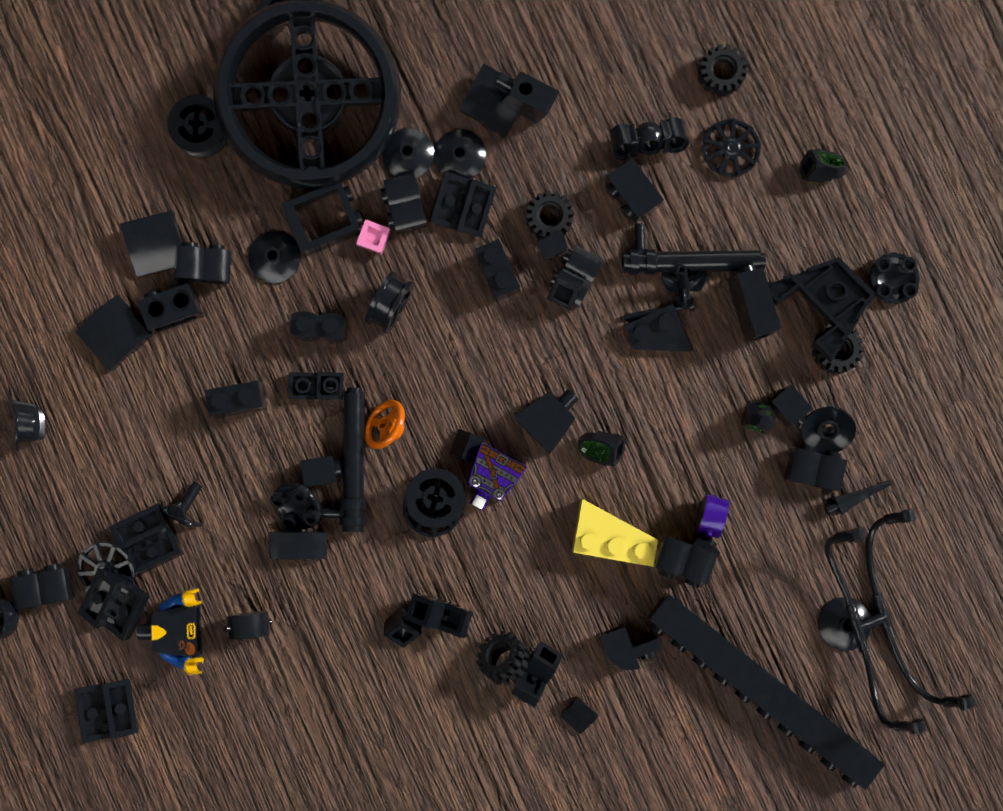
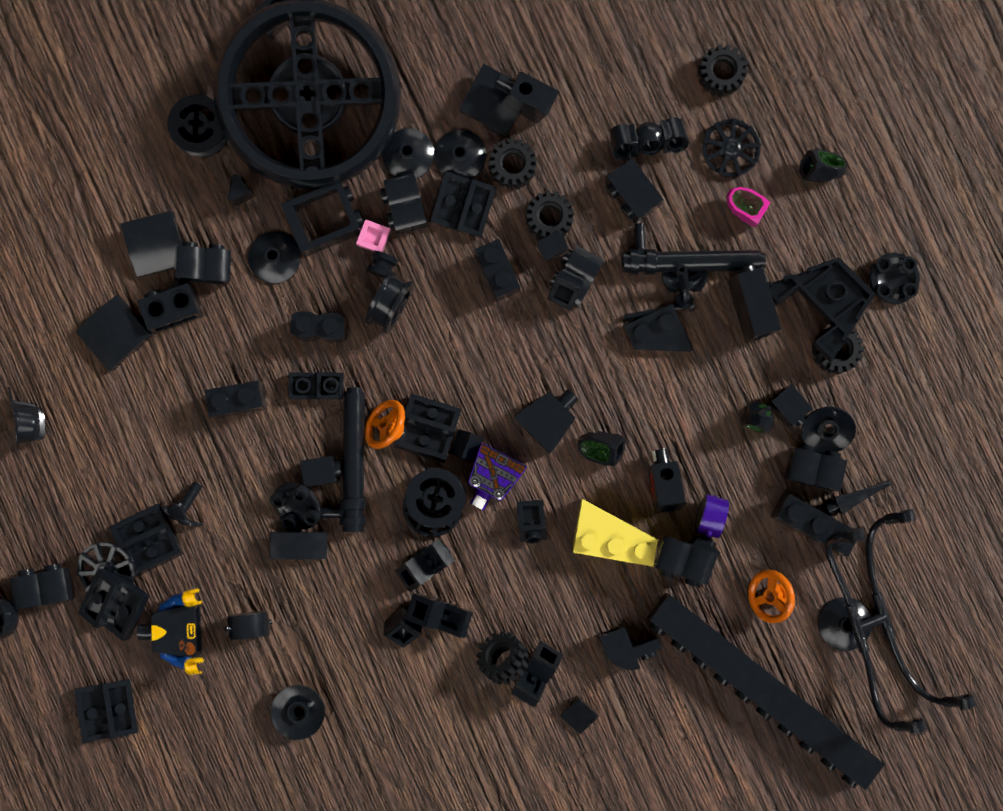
(238, 191): none -> black slope
(288, 722): none -> black dish
(382, 264): none -> black wheel
(424, 565): none -> black brick
(428, 428): none -> black slope
(512, 148): none -> black tyre
(531, 521): none -> black bracket
(665, 494): none -> black torso
(747, 204): none -> rock
(776, 594): none -> orange piece
(810, 522): none -> black brick

